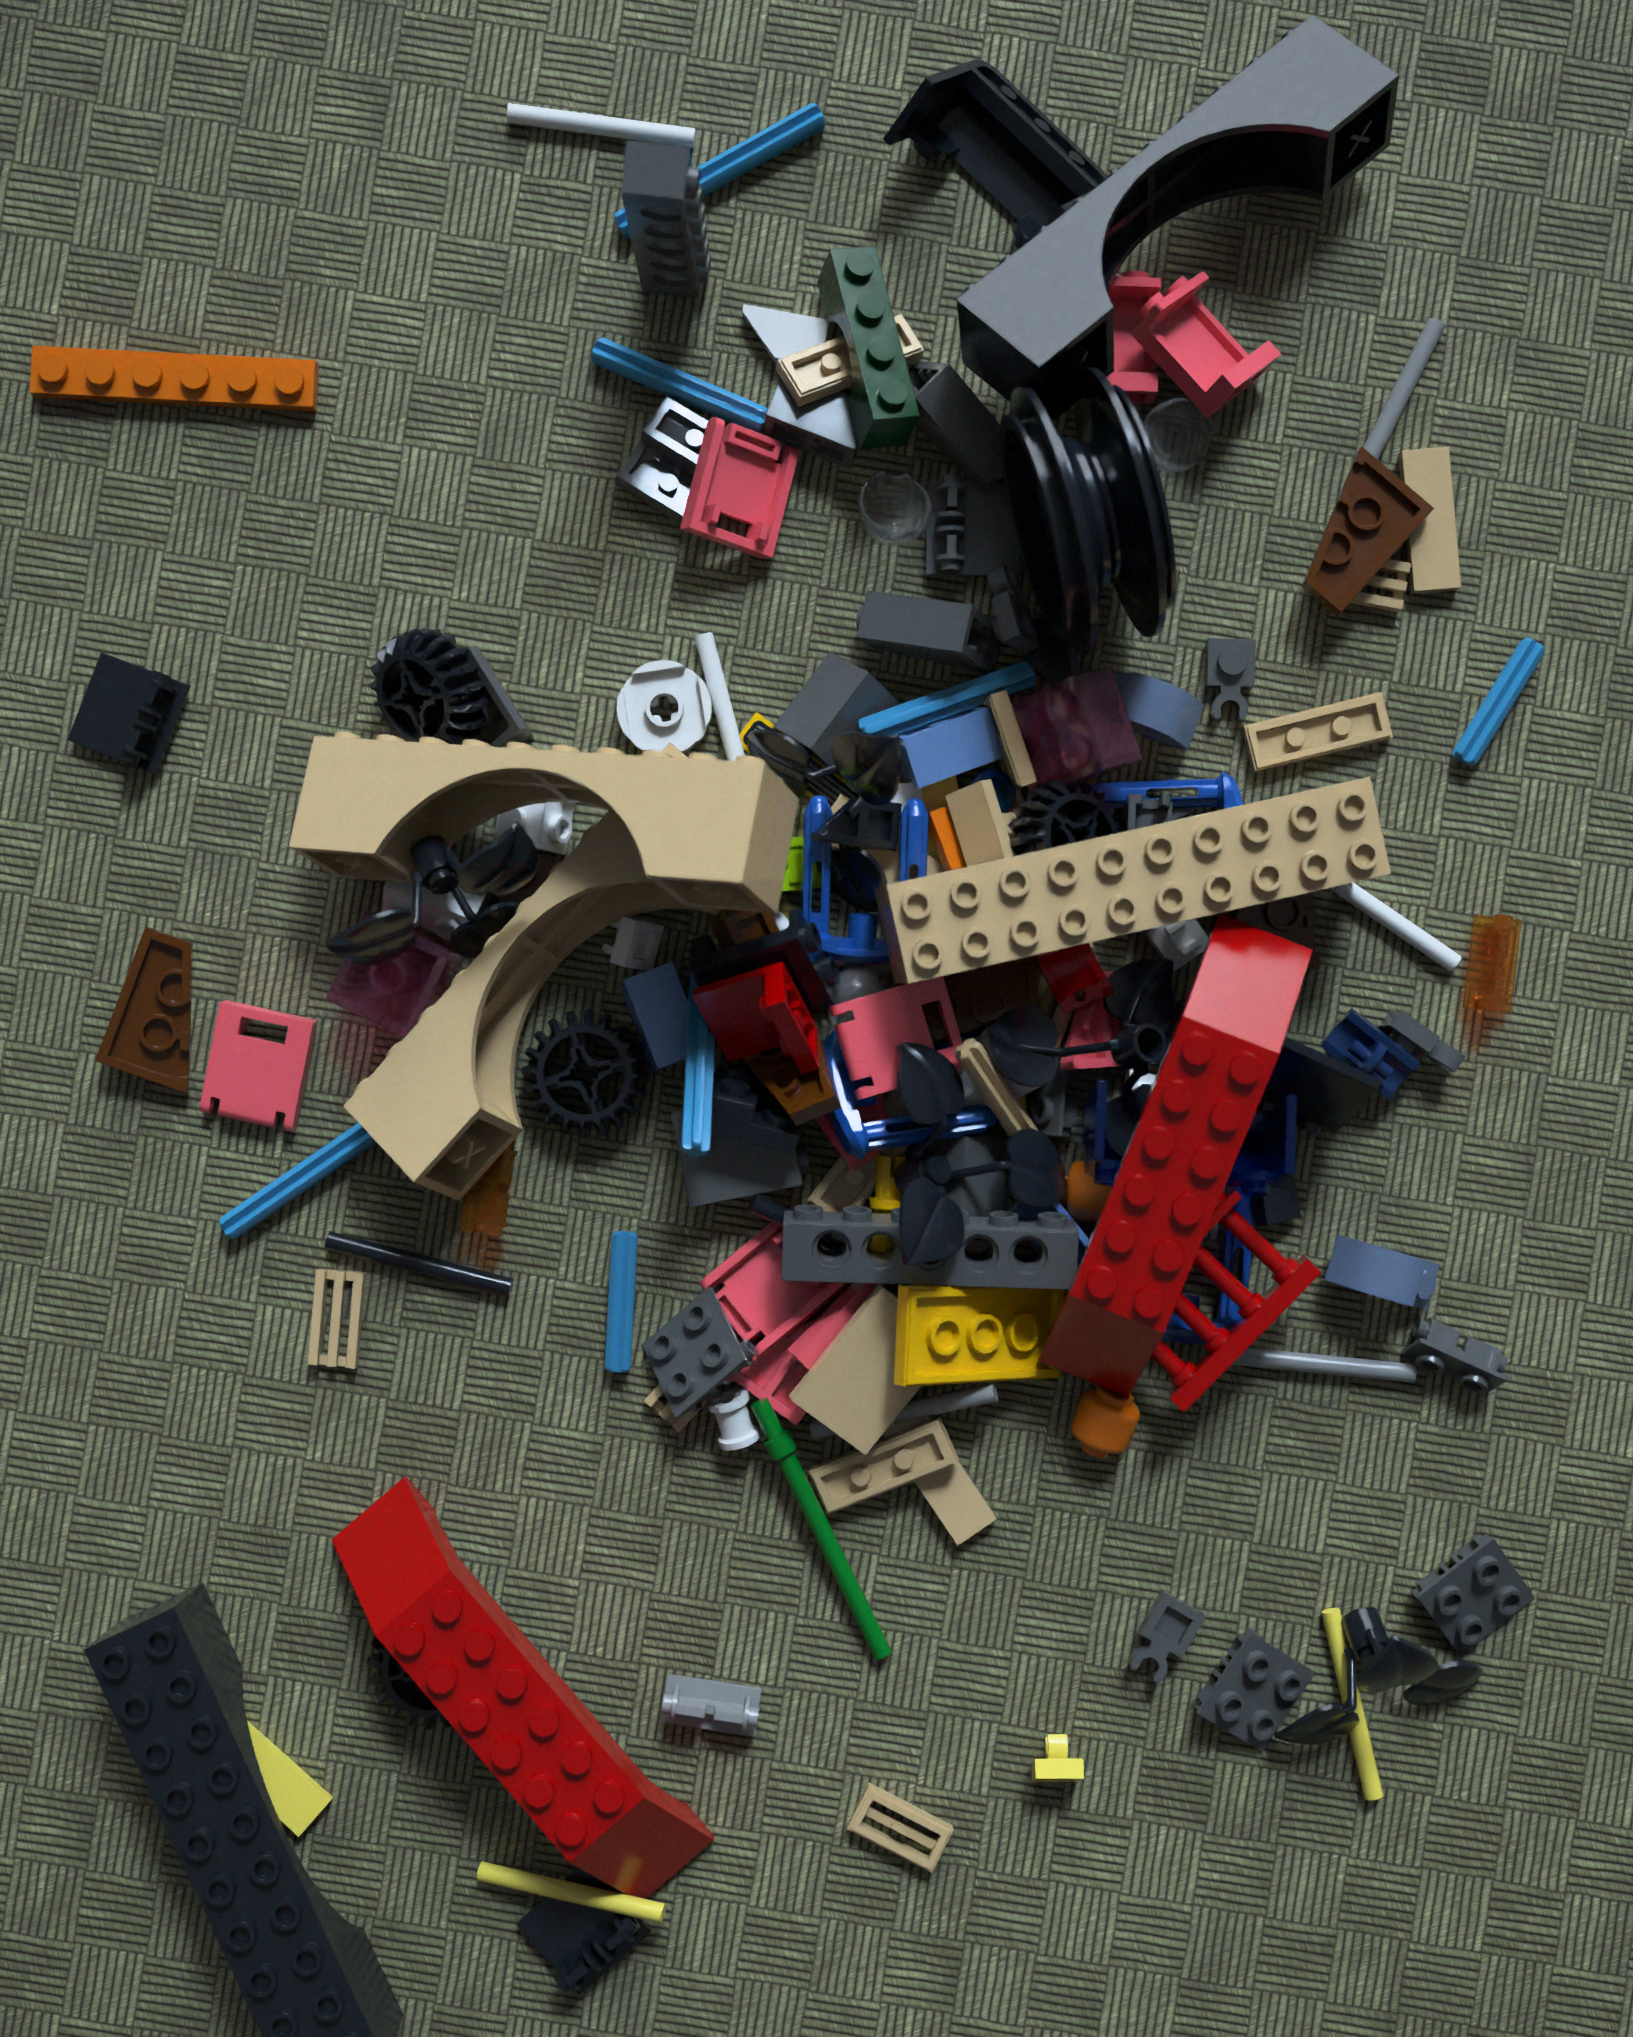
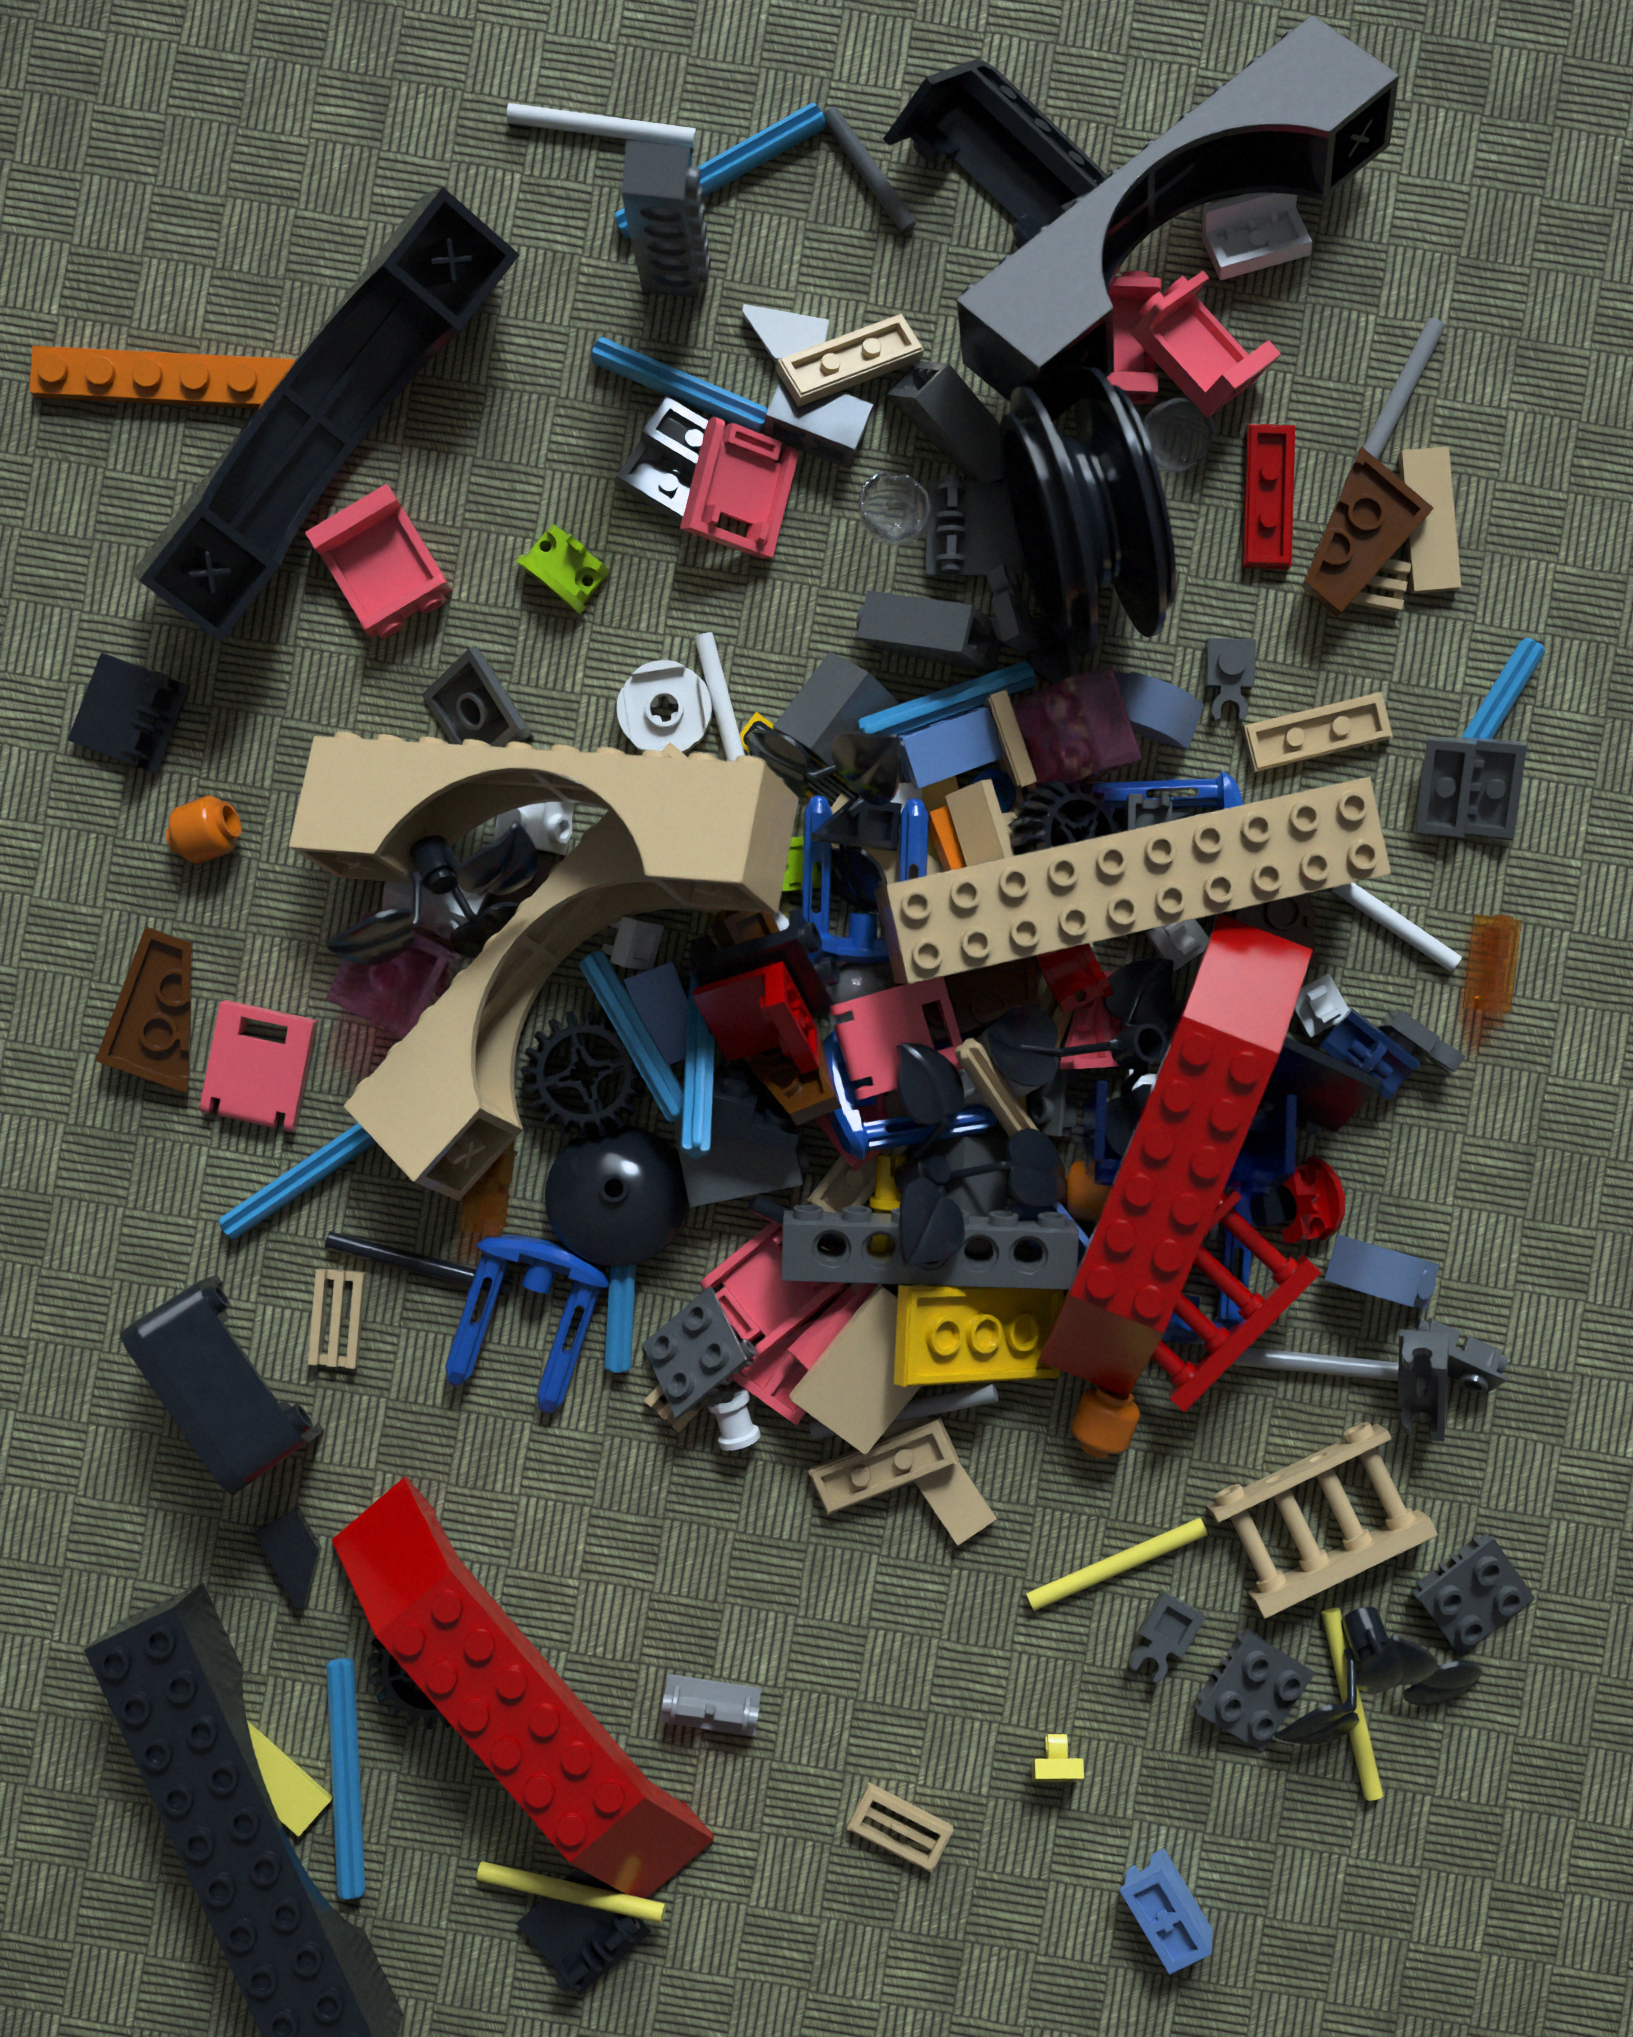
(203, 829): none -> orange head
(215, 1387): none -> black windscreen
(292, 1553): none -> black tile
(345, 1778): none -> dark azure axle
(357, 363): none -> black arch
(380, 562): none -> coral panel
(428, 688): black gear -> none
(543, 1262): none -> blue piece
(564, 567): none -> lime piece
(624, 1227): none -> black dish
(634, 1034): none -> dark azure axle
(781, 1448): green bar -> none
(869, 170): none -> dark grey bar
(881, 388): dark green arch -> none
(1117, 1564): none -> light yellow bar
(1168, 1913): none -> medium blue hinge
(1253, 233): none -> white bracket
(1268, 496): none -> red tile
(1318, 1201): none -> red piece
(1319, 1006): none -> white tile
(1360, 1548): none -> tan fence
(1423, 1380): none -> dark grey hinge
(1471, 786): none -> dark grey slope

